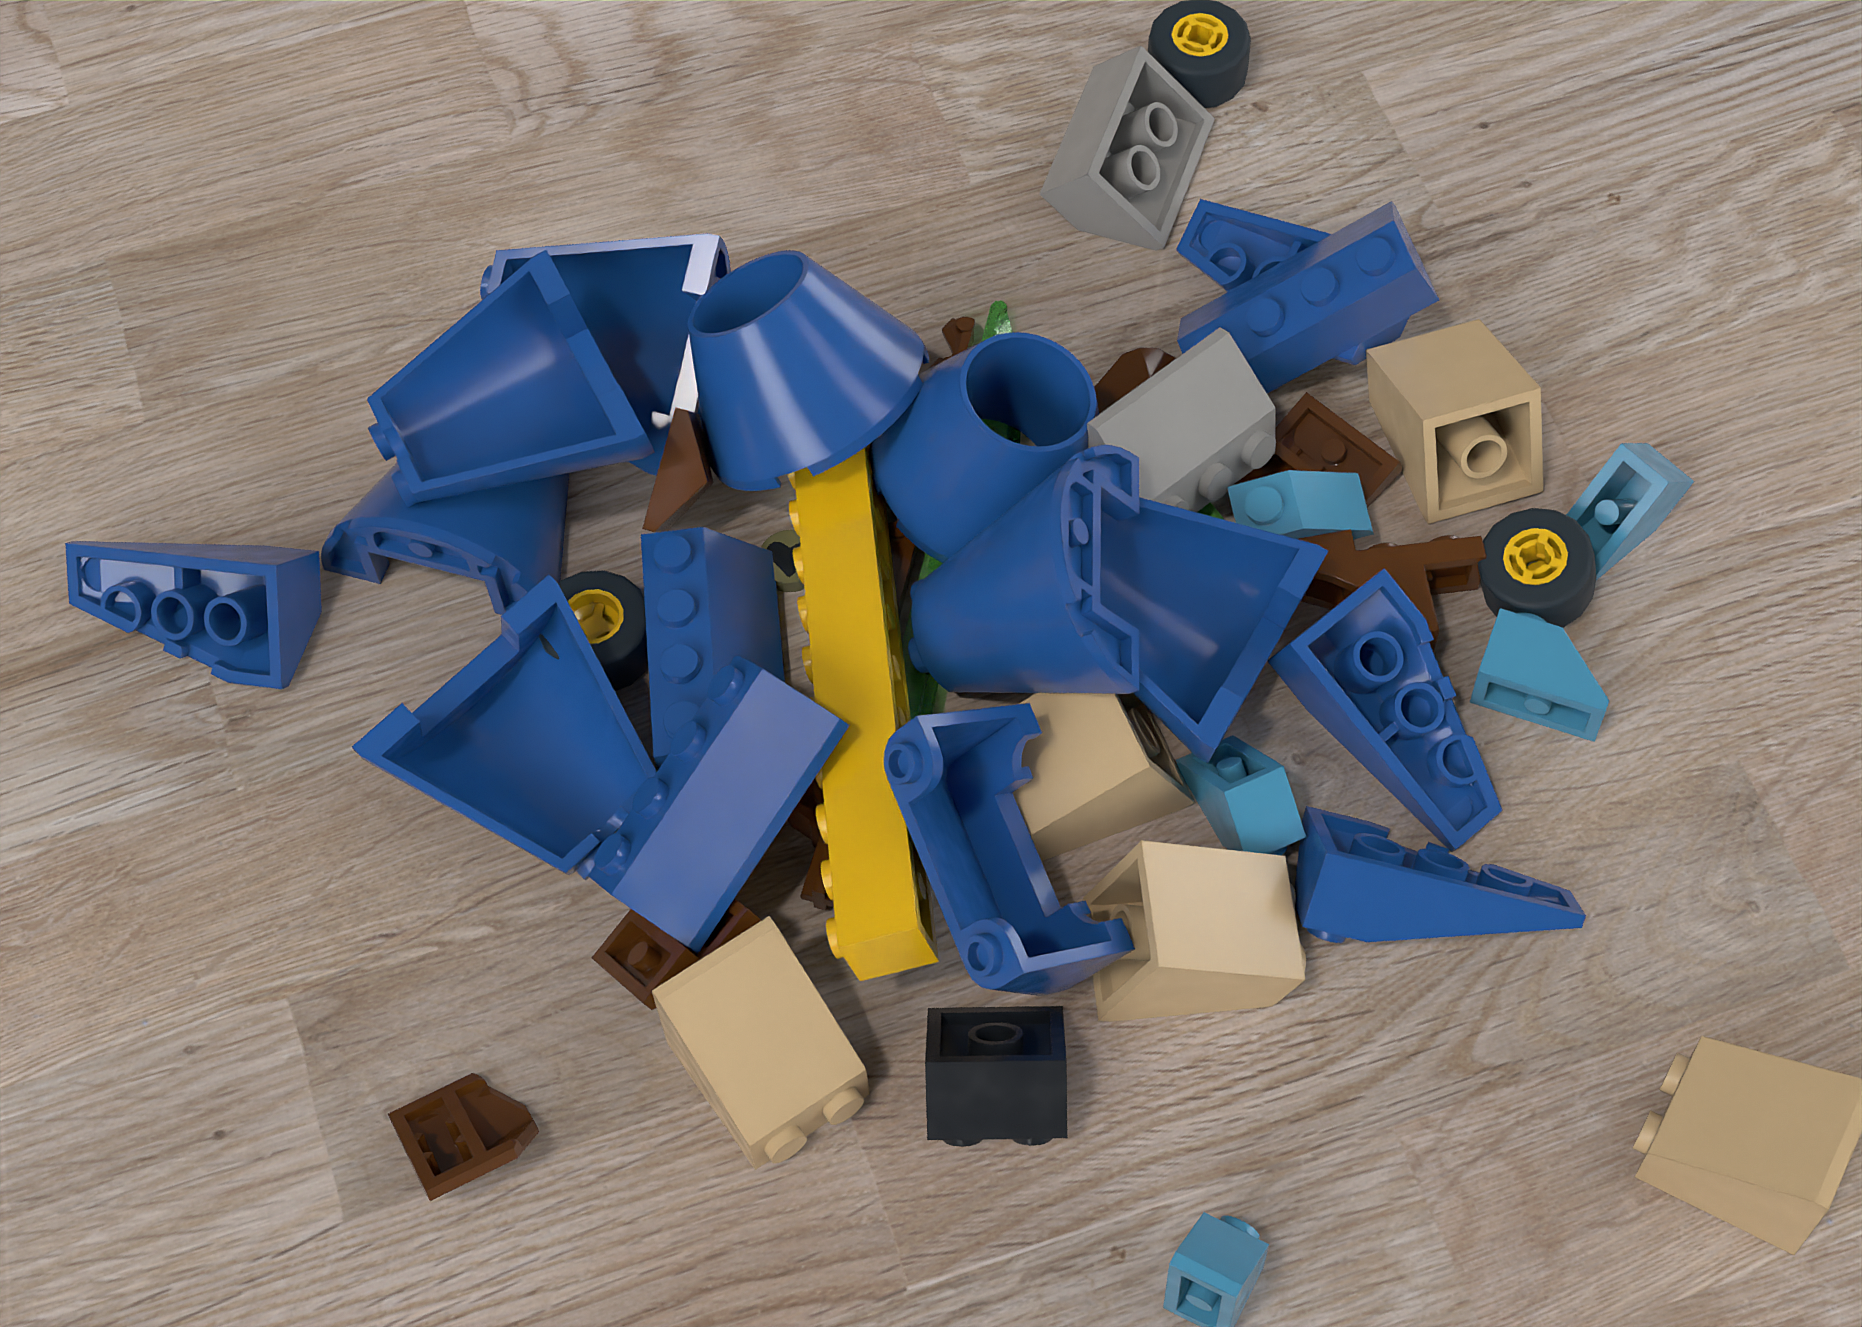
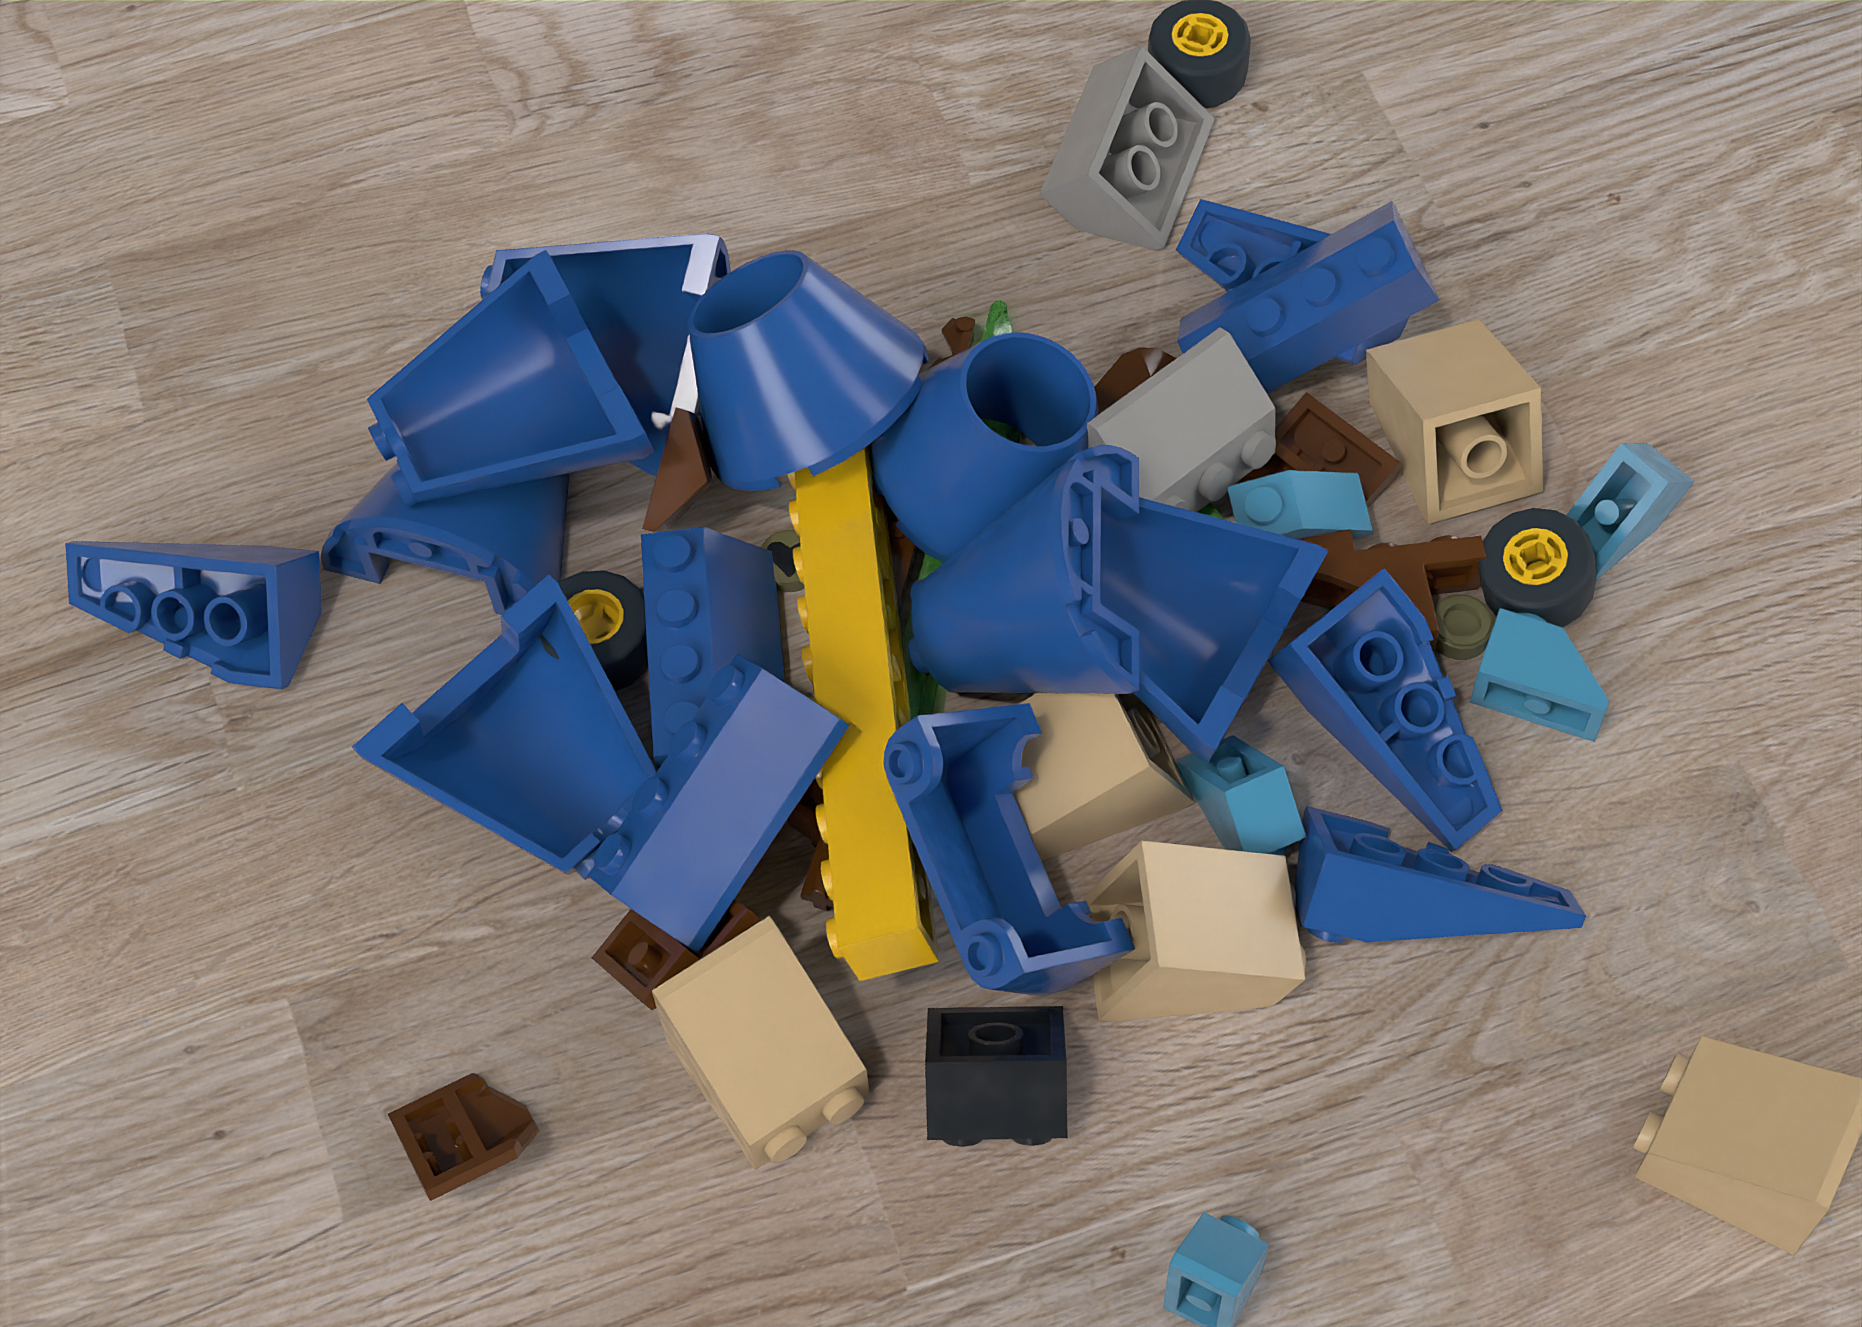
(1463, 626): none -> olive tile

